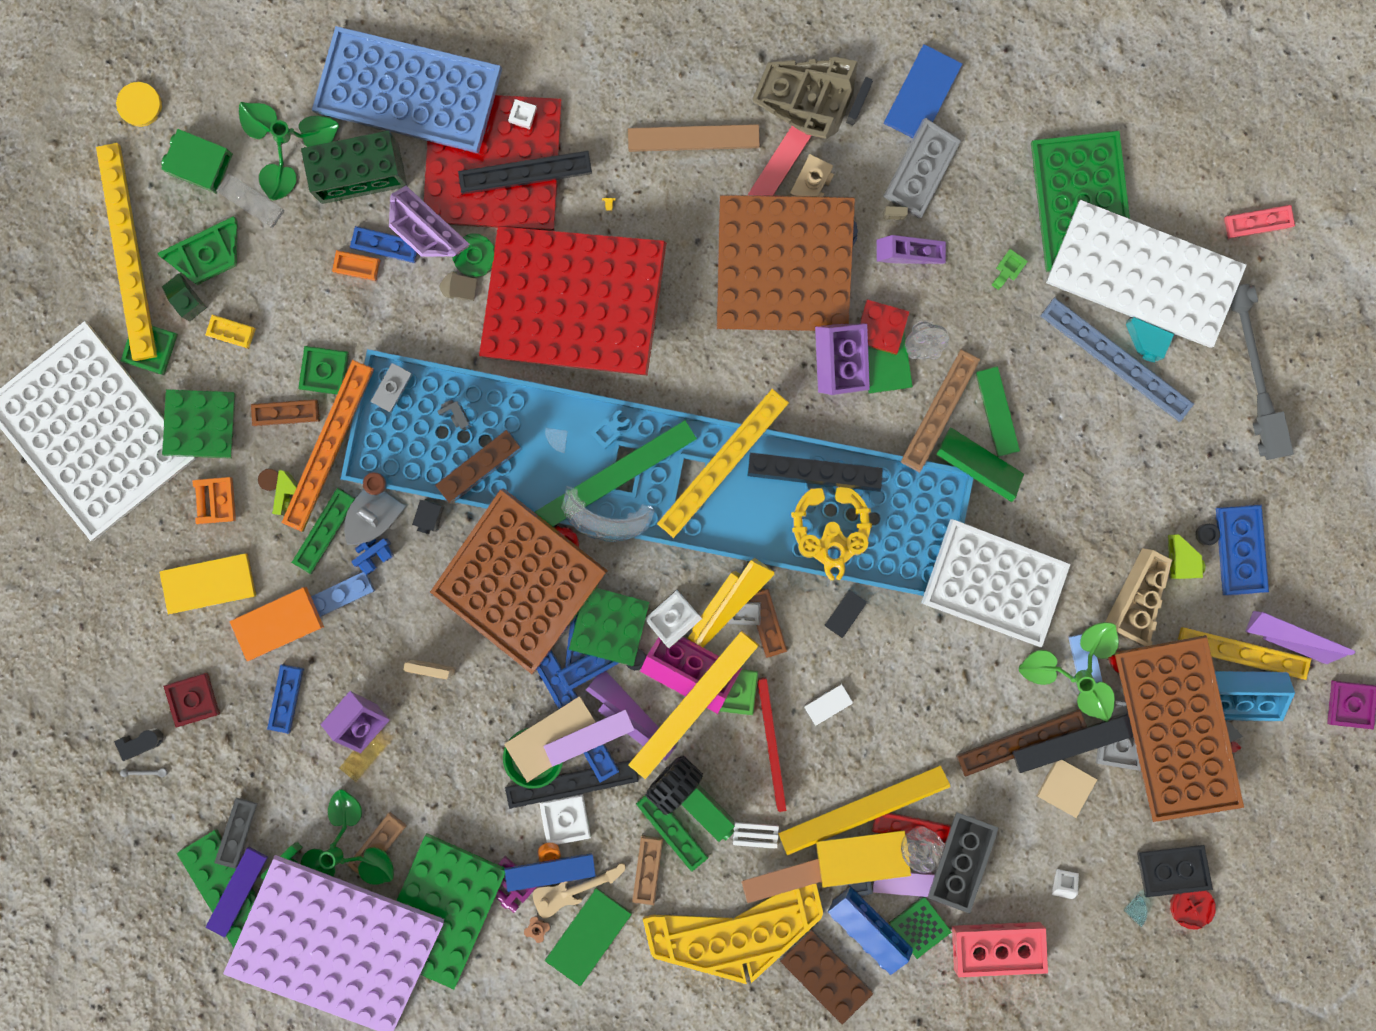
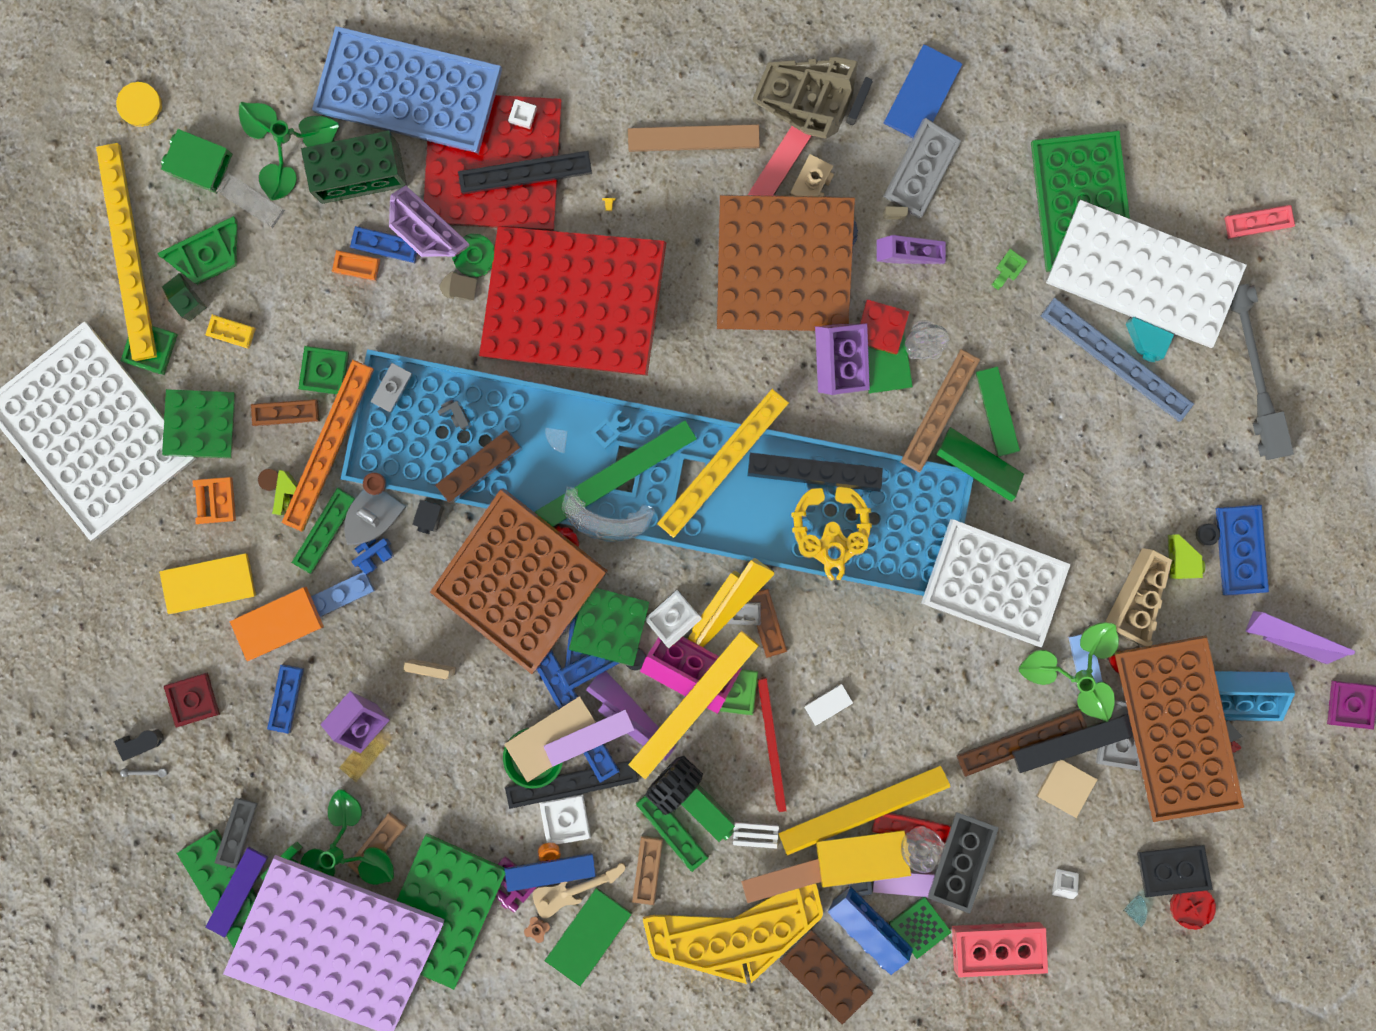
(845, 613): black tile -> none
(1252, 654): yellow tile -> none

